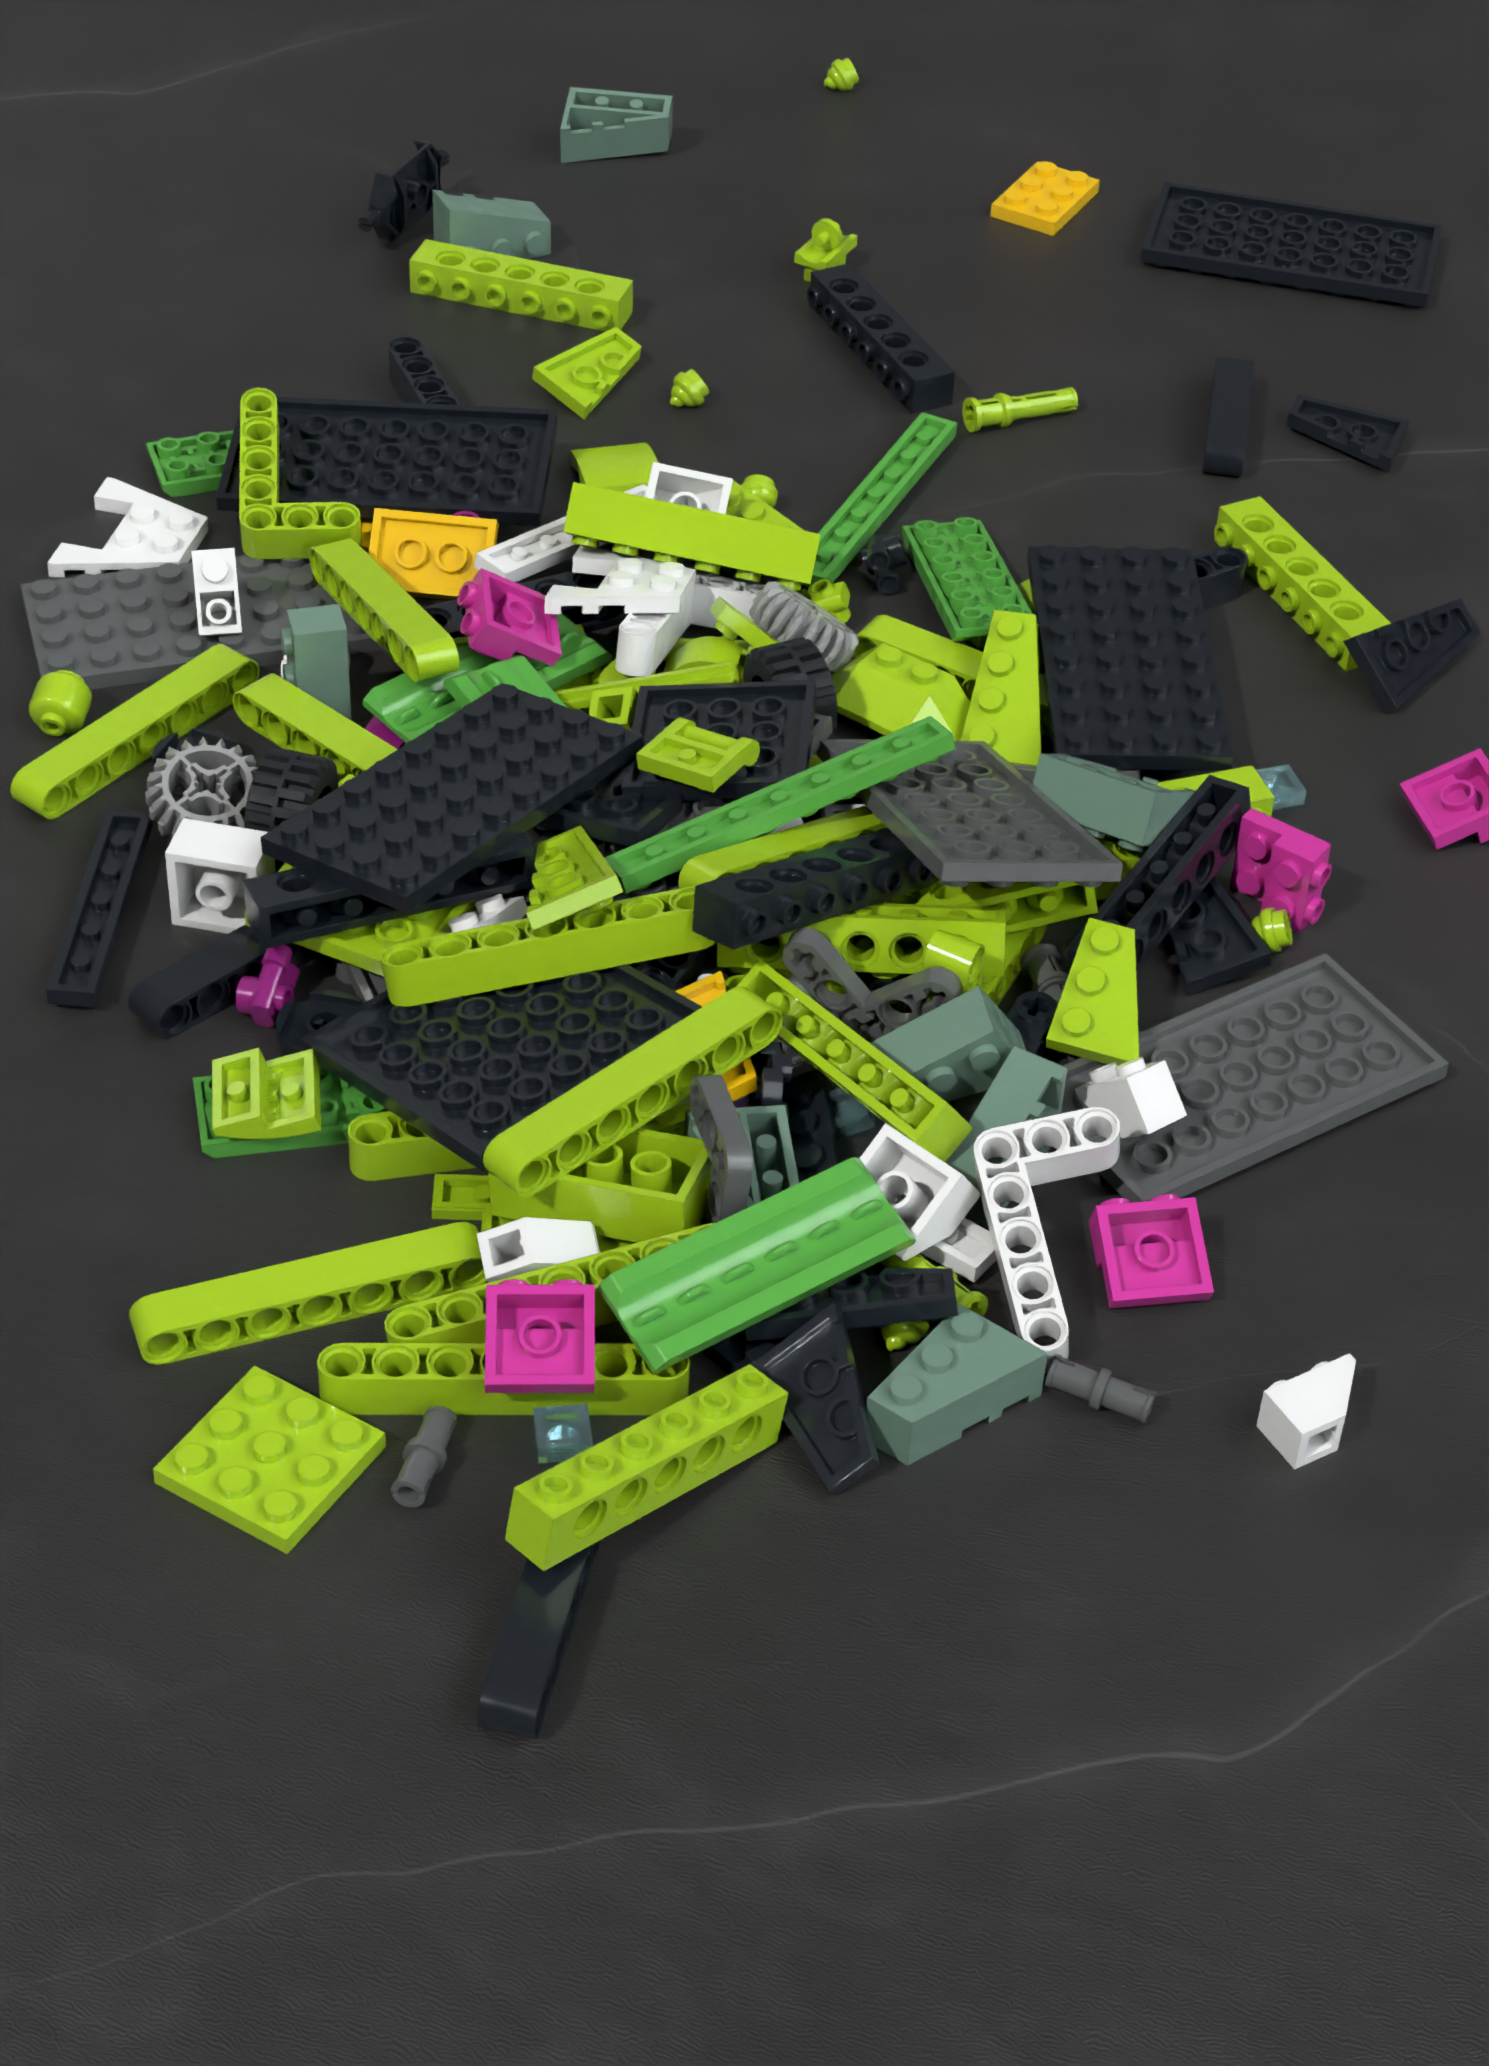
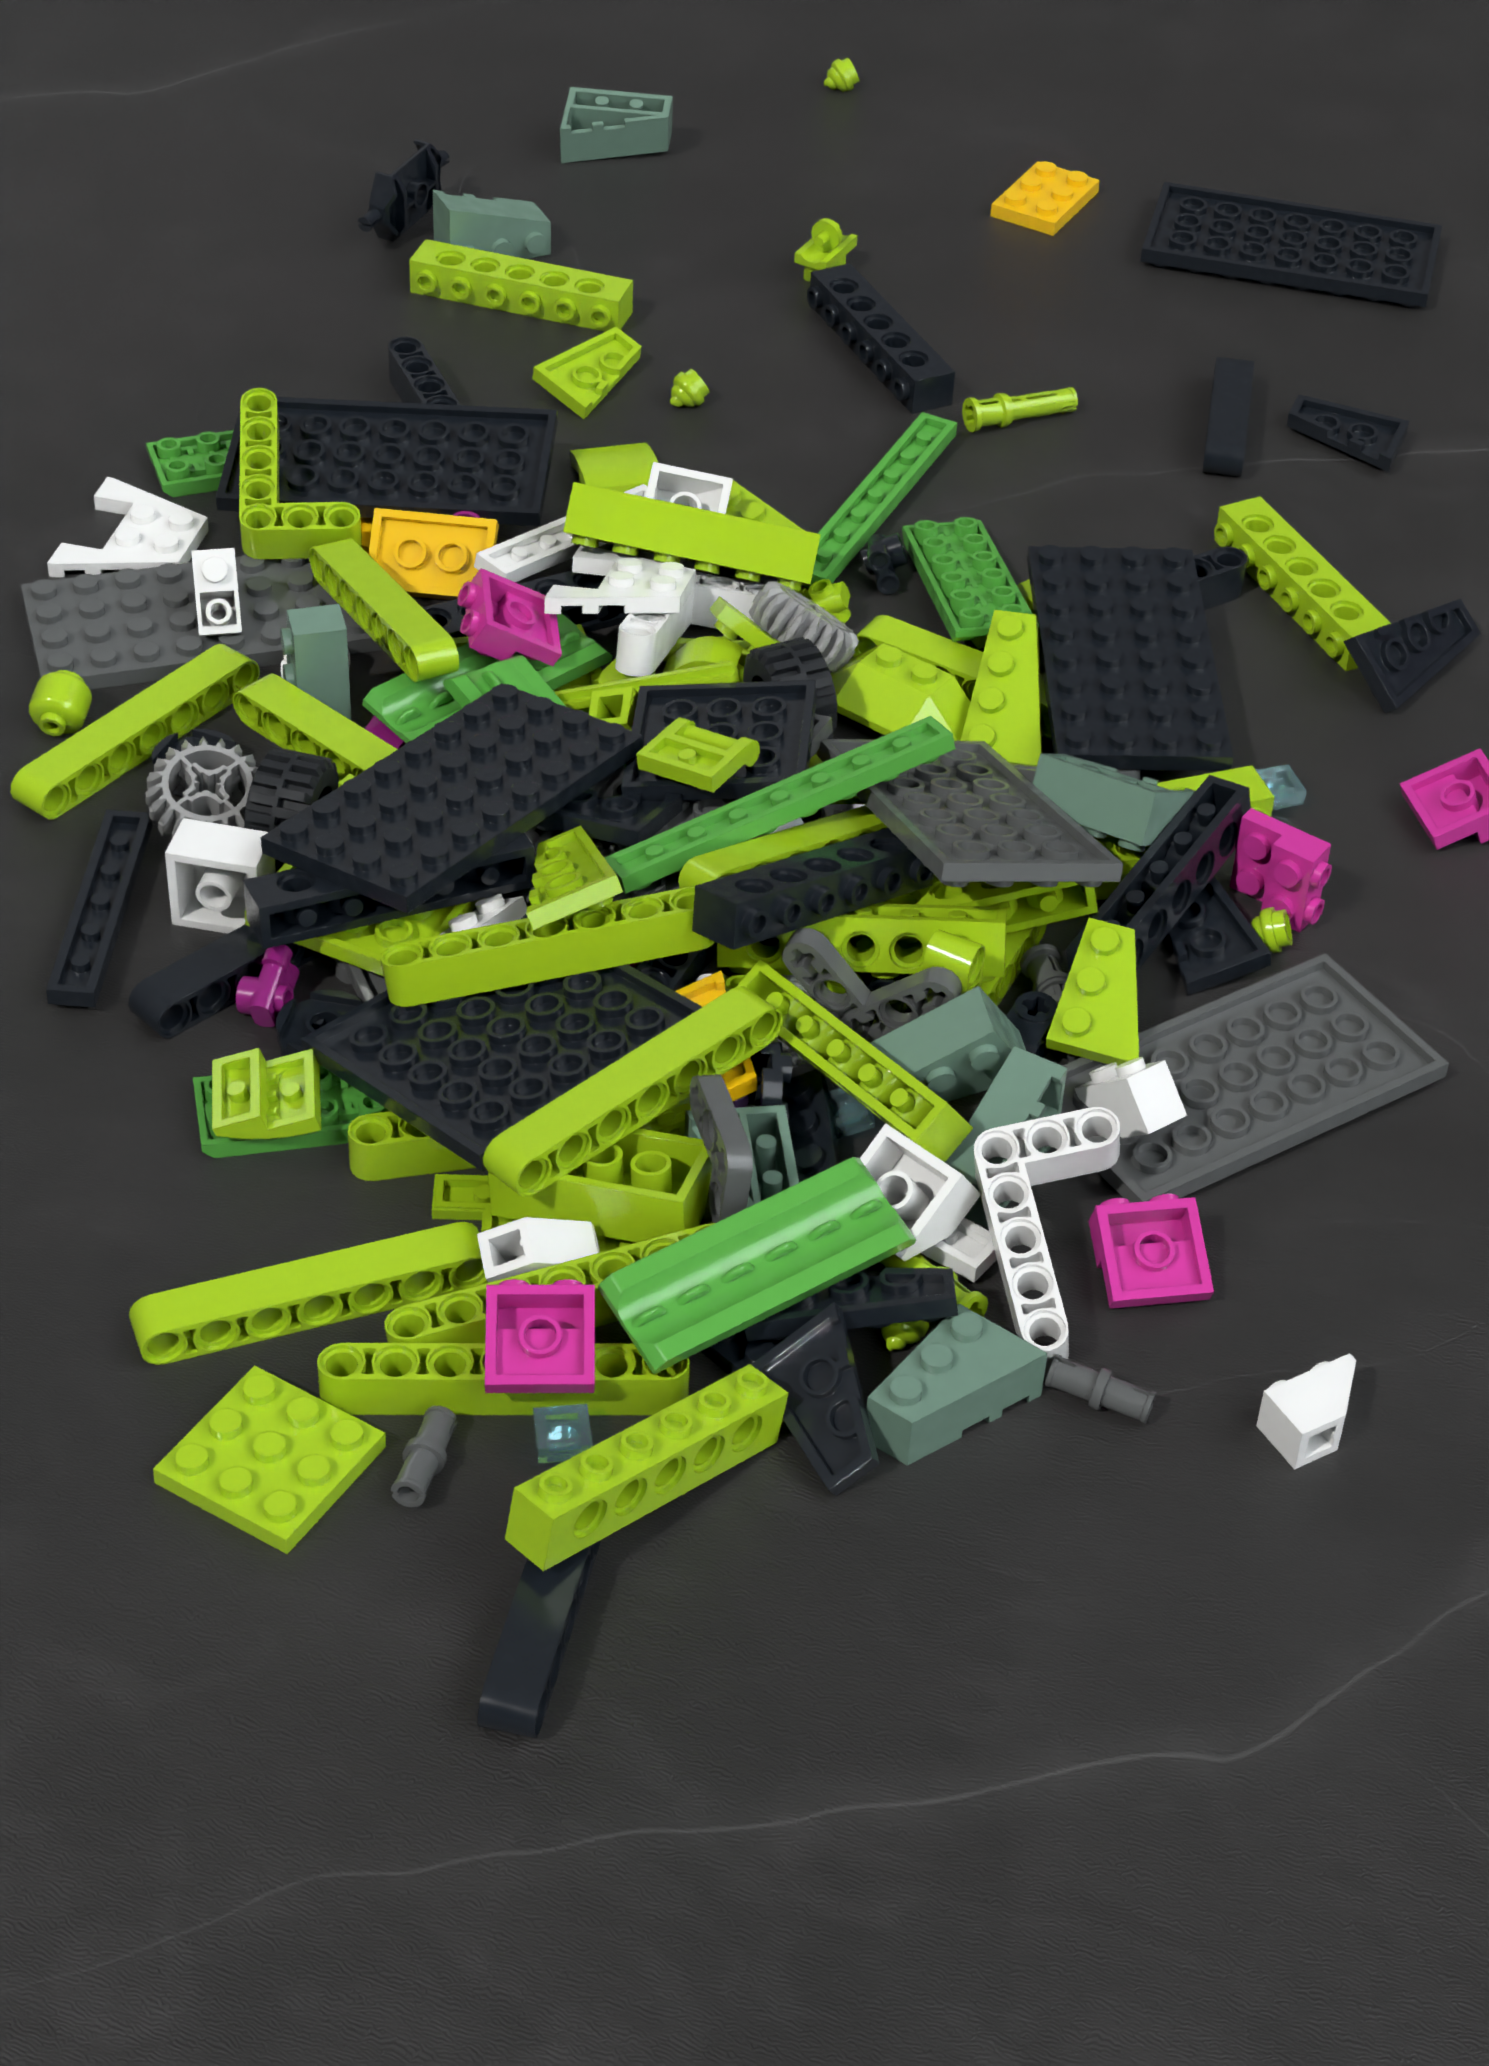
(762, 487): lime plate -> none

